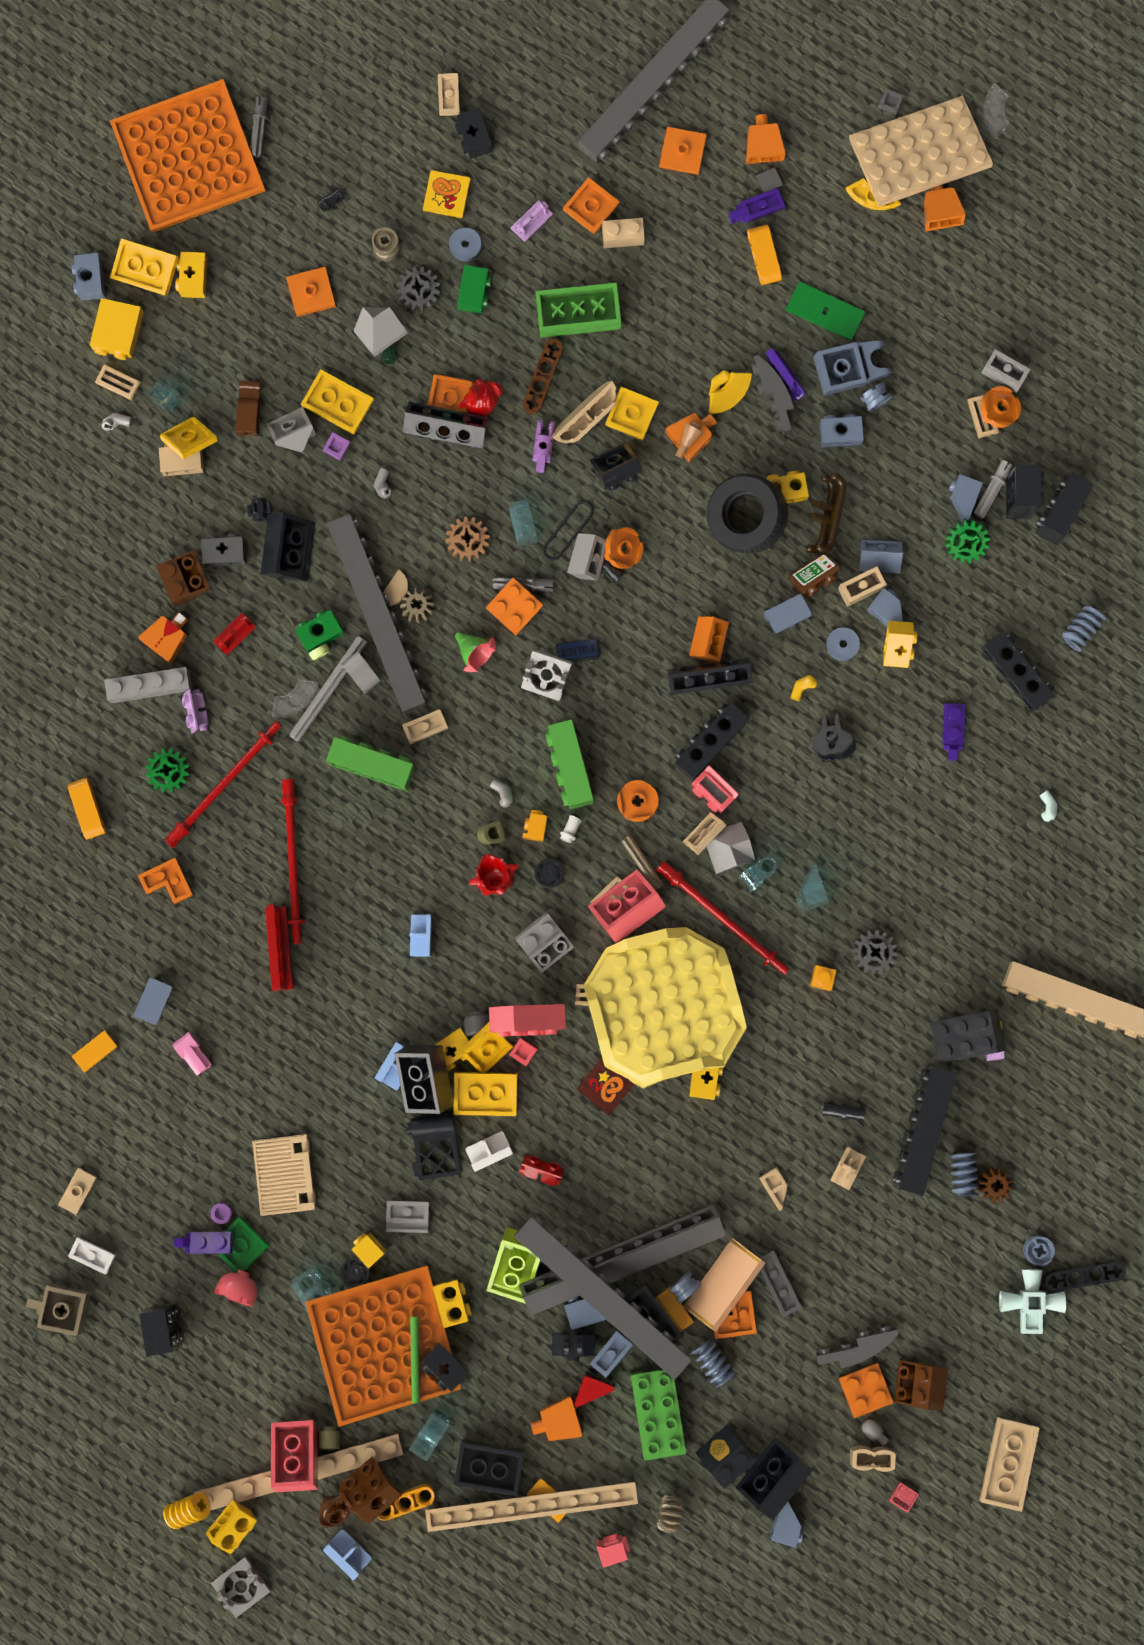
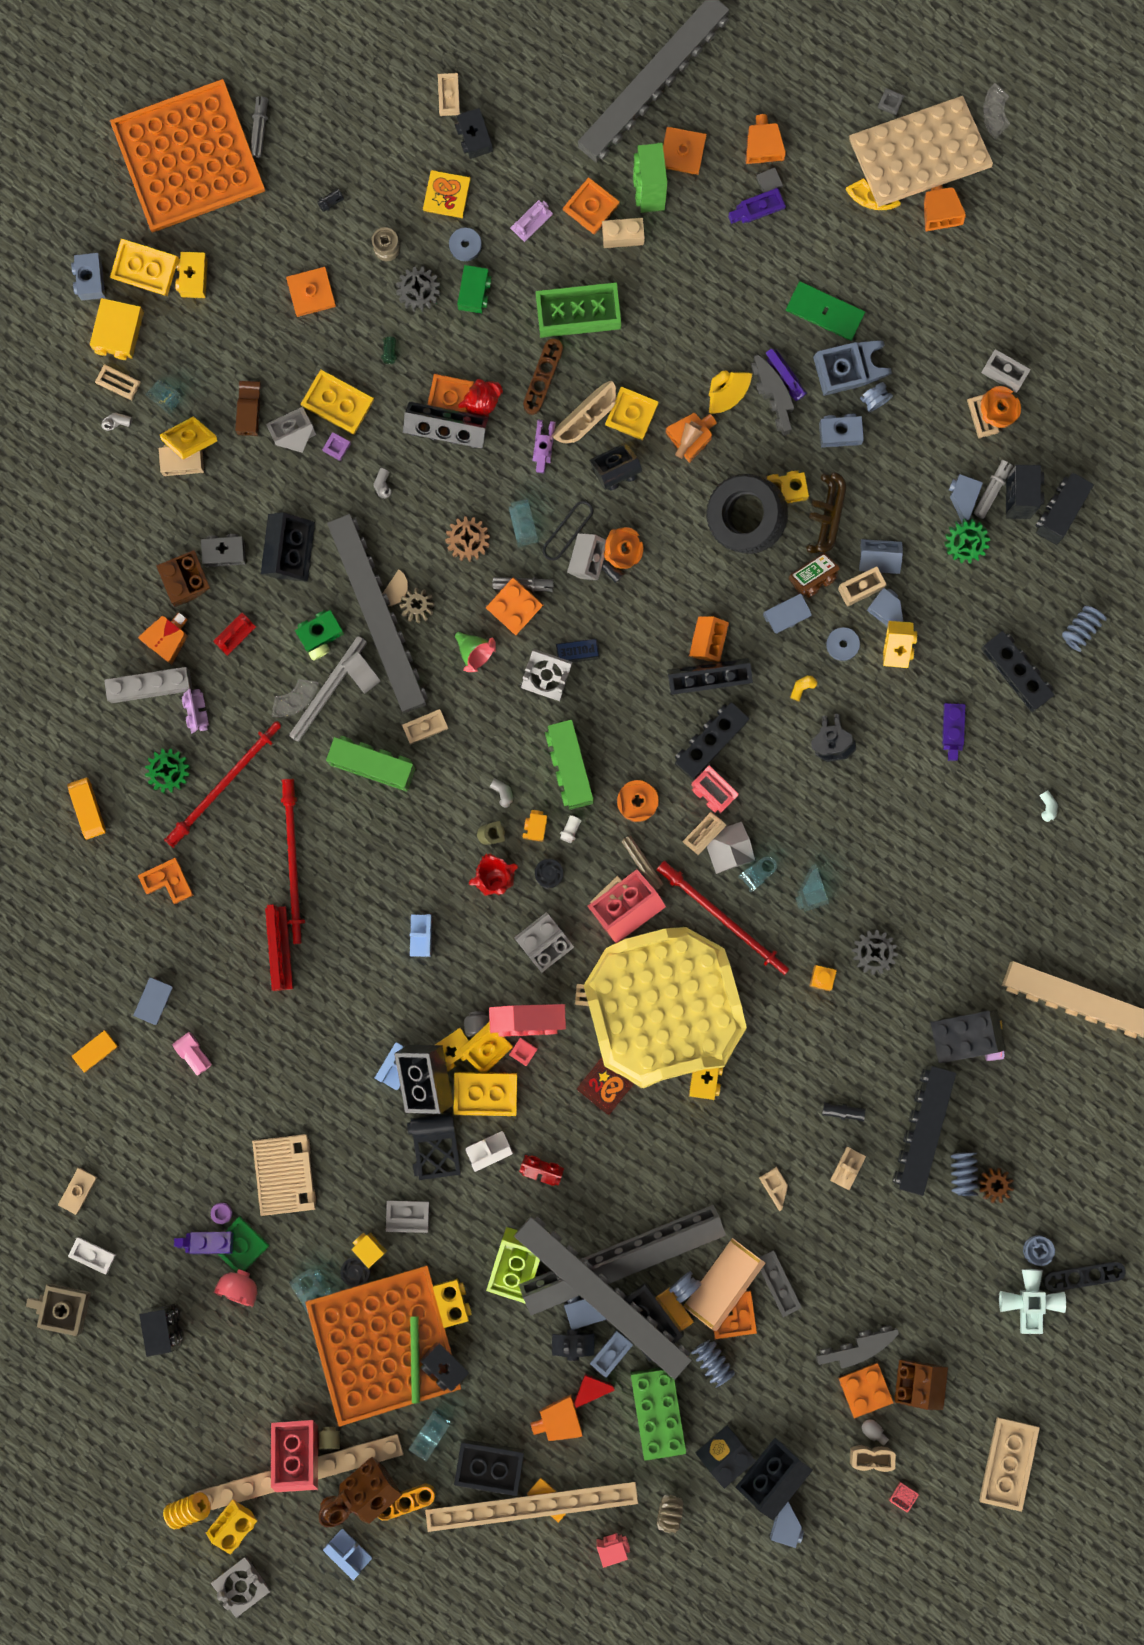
(259, 509): black gear -> none
(378, 328): light grey slope -> none
(650, 178): none -> bright green brick
(764, 255): light orange beam -> none

